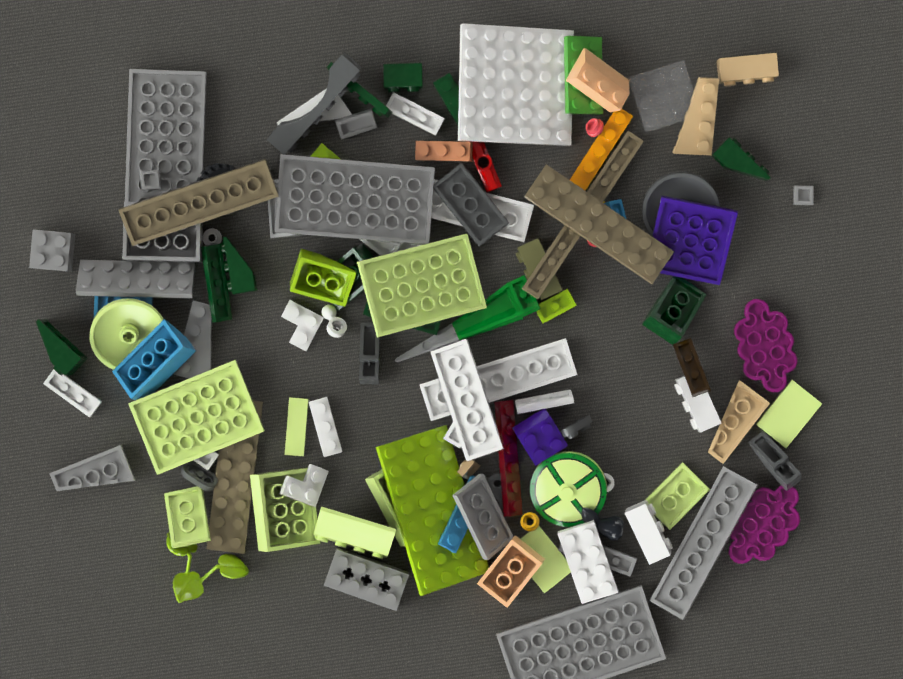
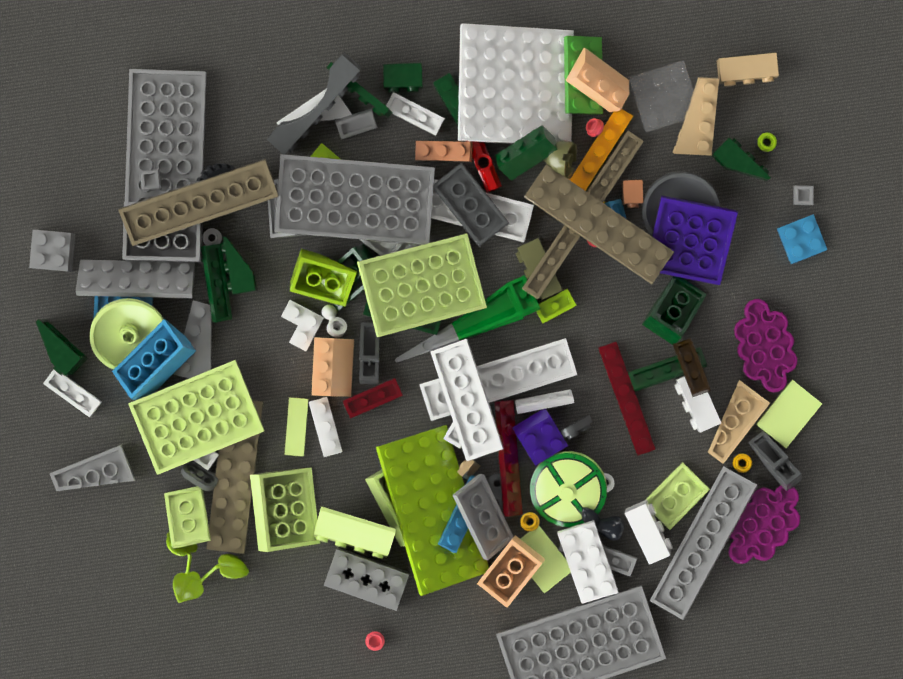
(308, 489): white plate -> none
(332, 367): none -> light nougat slope
(372, 398): none -> dark red plate
(375, 641): none -> coral plate
(526, 152): none -> dark green brick
(562, 159): none -> olive cylinder
(626, 398): none -> dark red plate
(632, 193): none -> nougat brick
(660, 372): none -> dark green plate
(748, 463): none -> yellow plate
(771, 138): none -> lime plate
(802, 239): none -> dark azure plate

